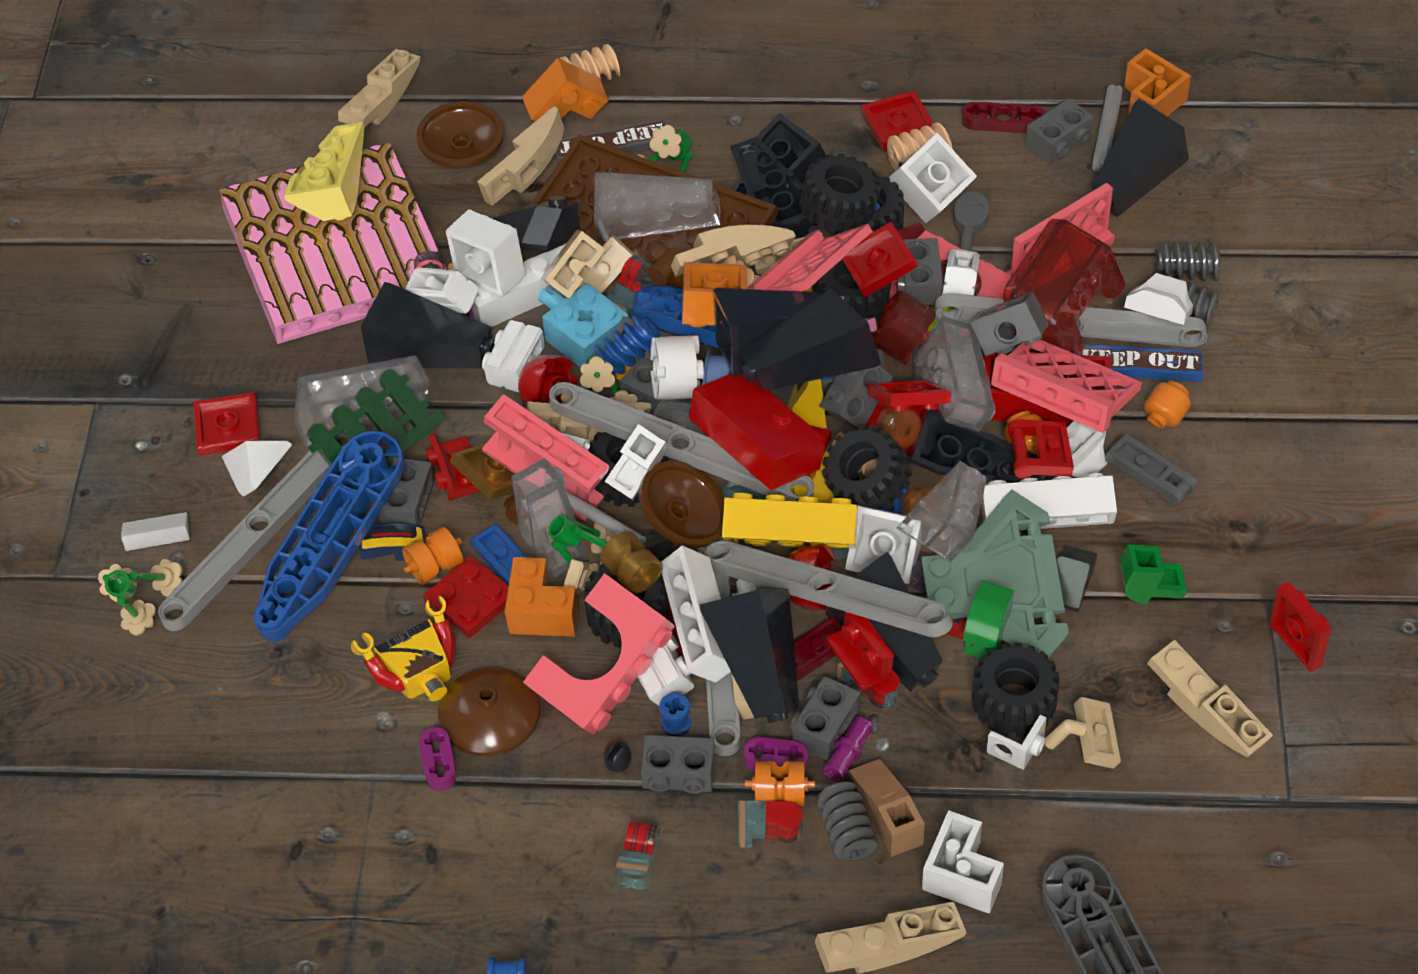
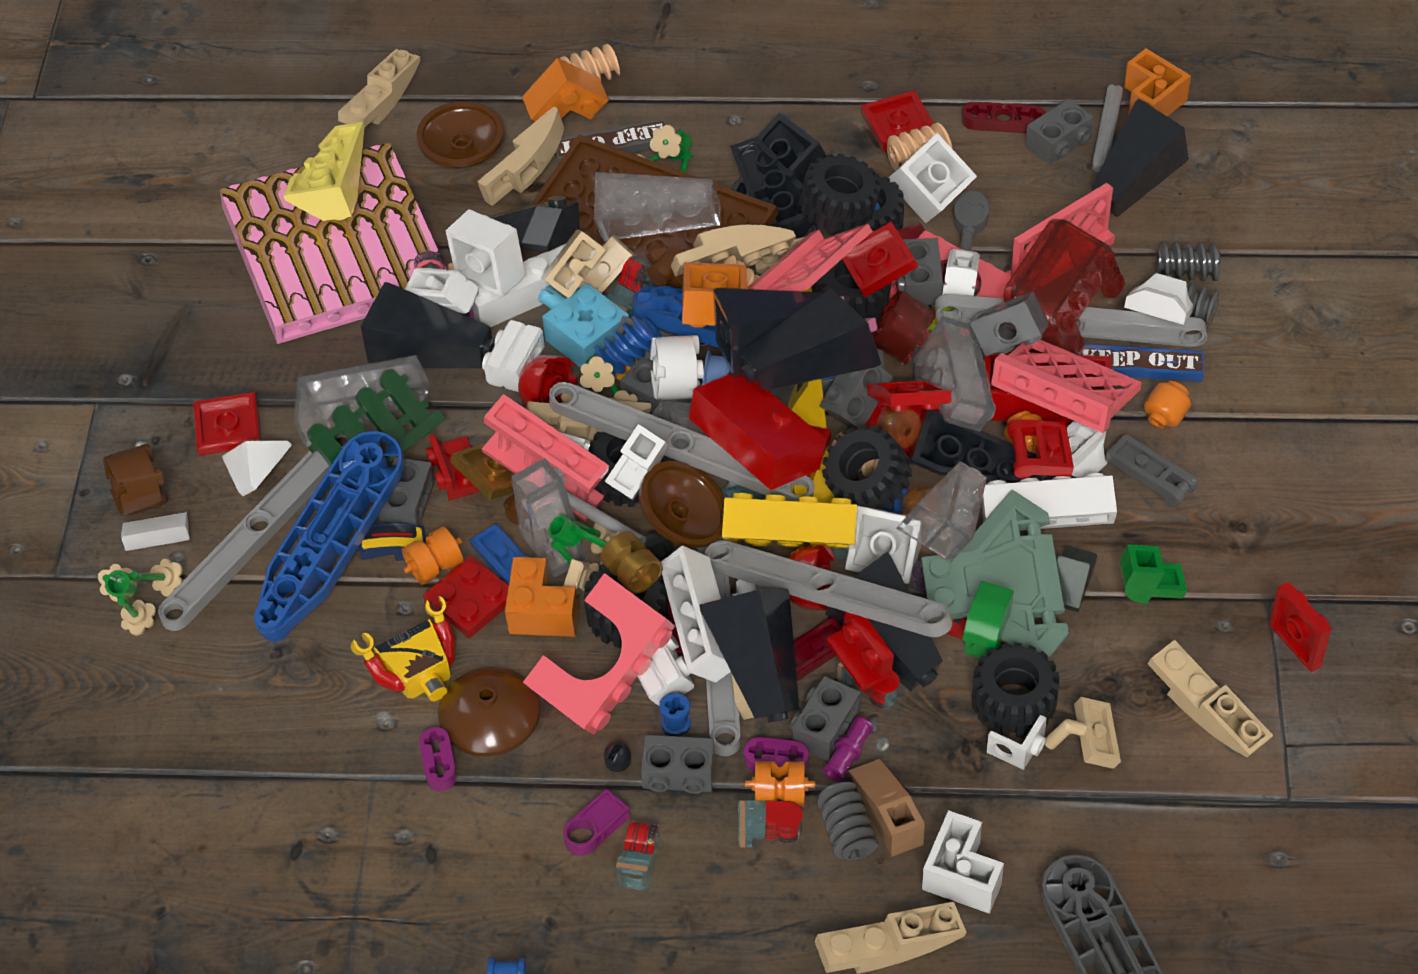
(134, 480): none -> reddish brown brick
(601, 817): none -> magenta piece

